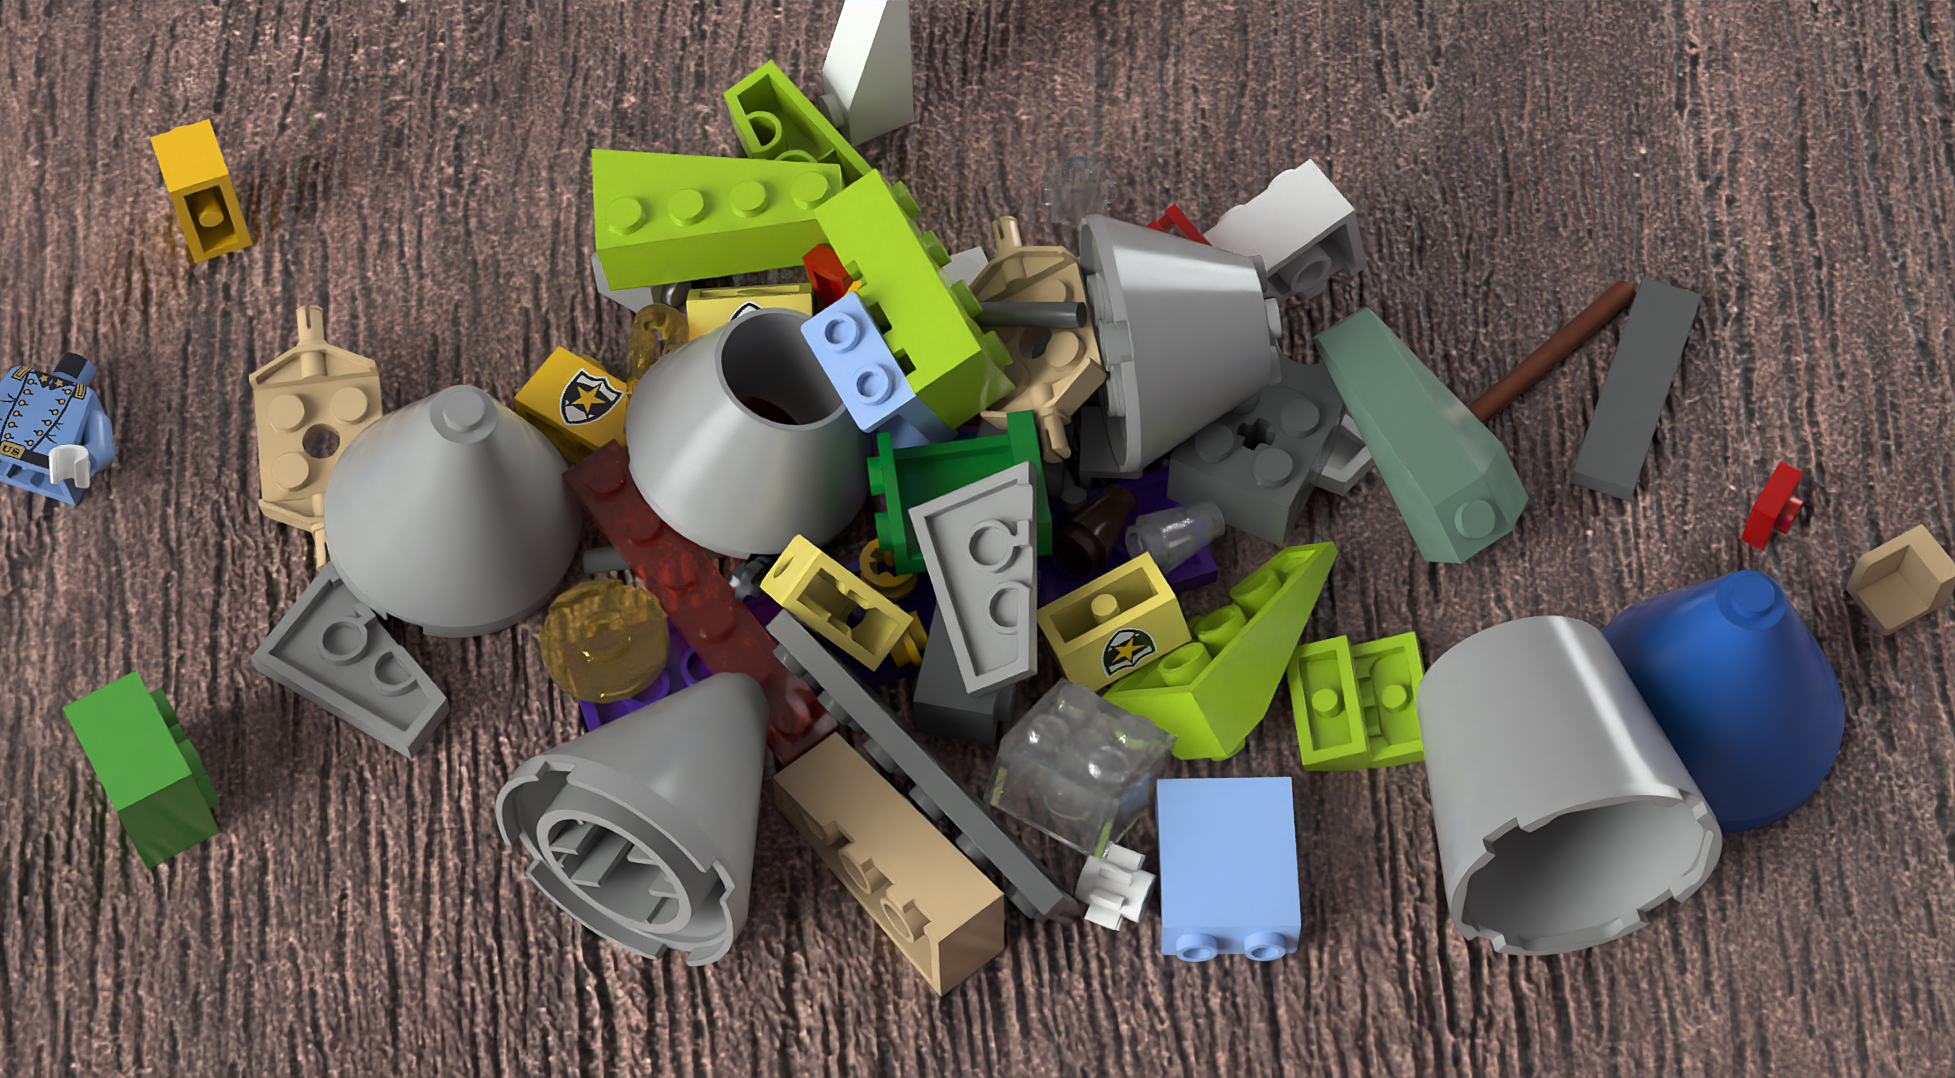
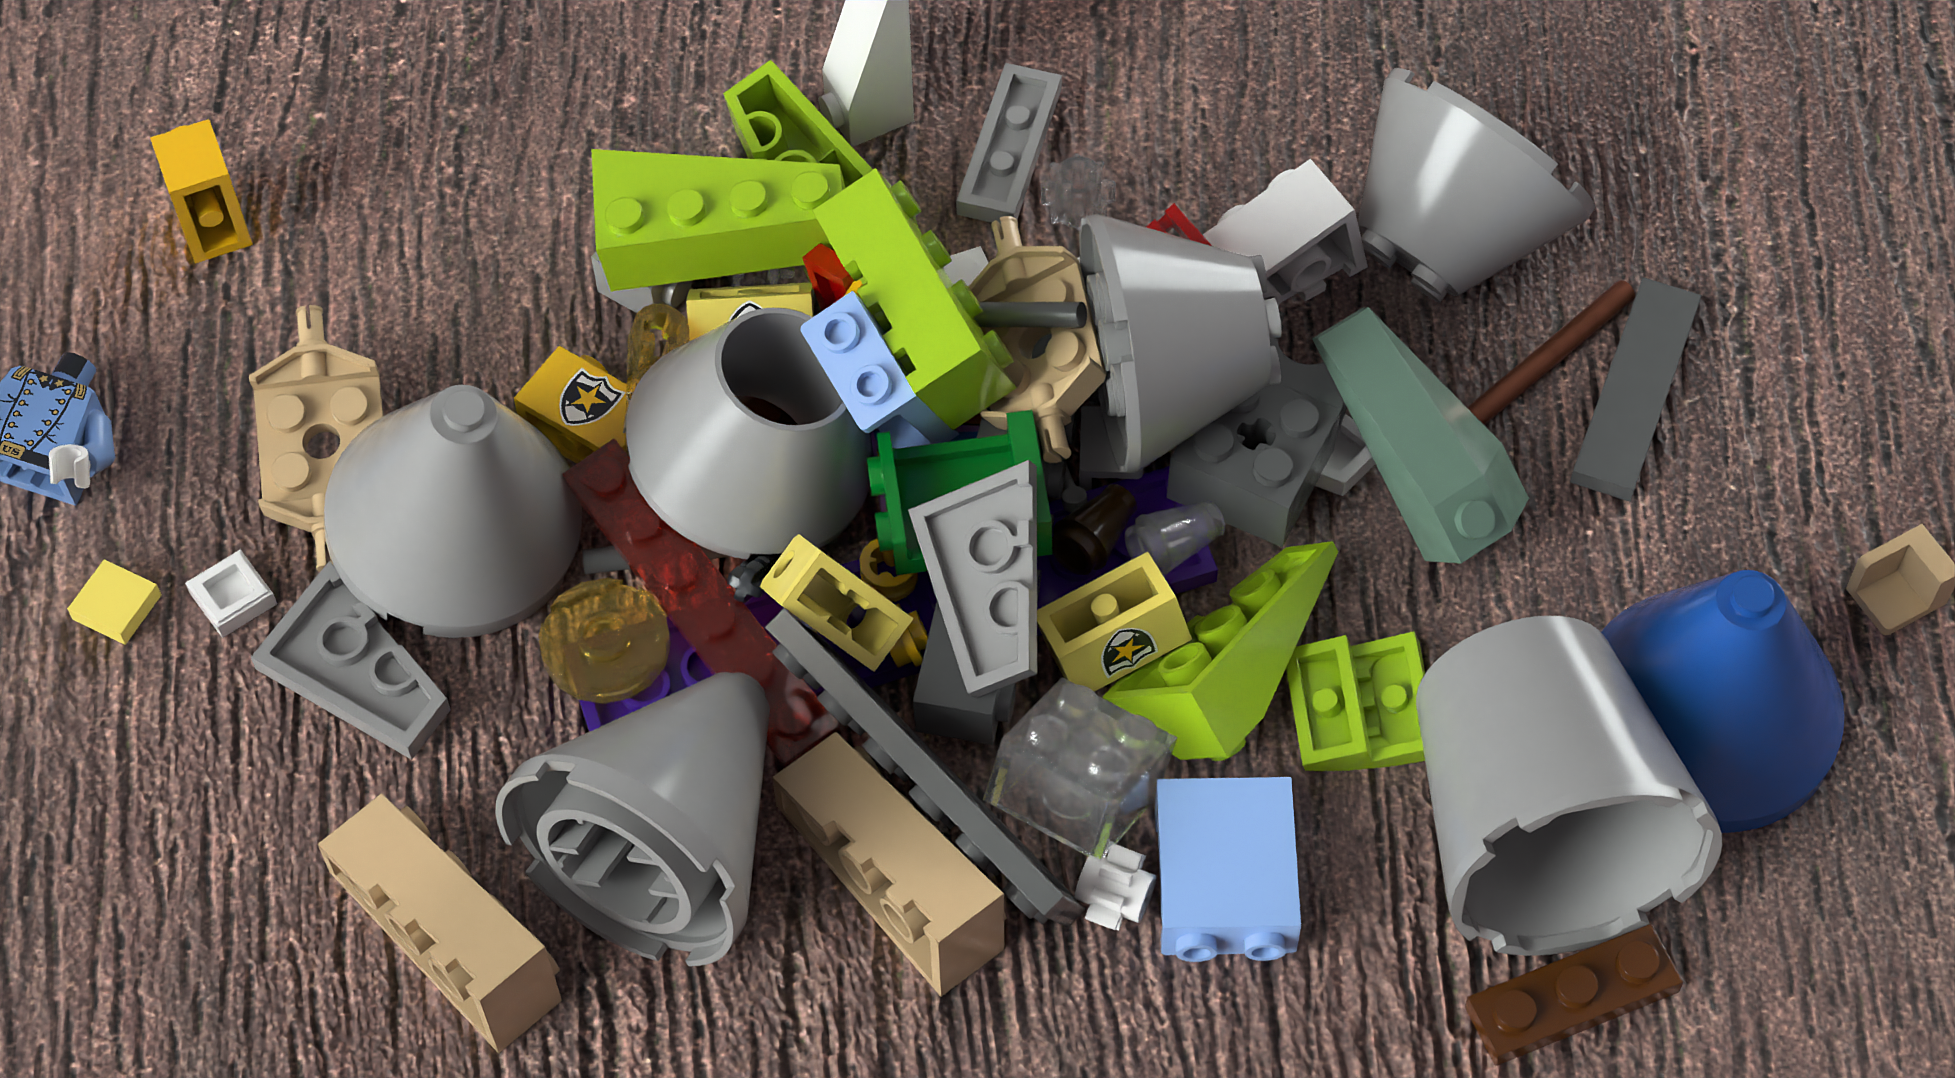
(114, 601): none -> light yellow tile
(146, 767): bright green brick -> none
(231, 593): none -> white tile
(444, 920): none -> tan wedge
(1009, 144): none -> light grey plate
(1457, 190): none -> light grey cone
(1573, 994): none -> reddish brown plate
(1775, 507): red plate -> none

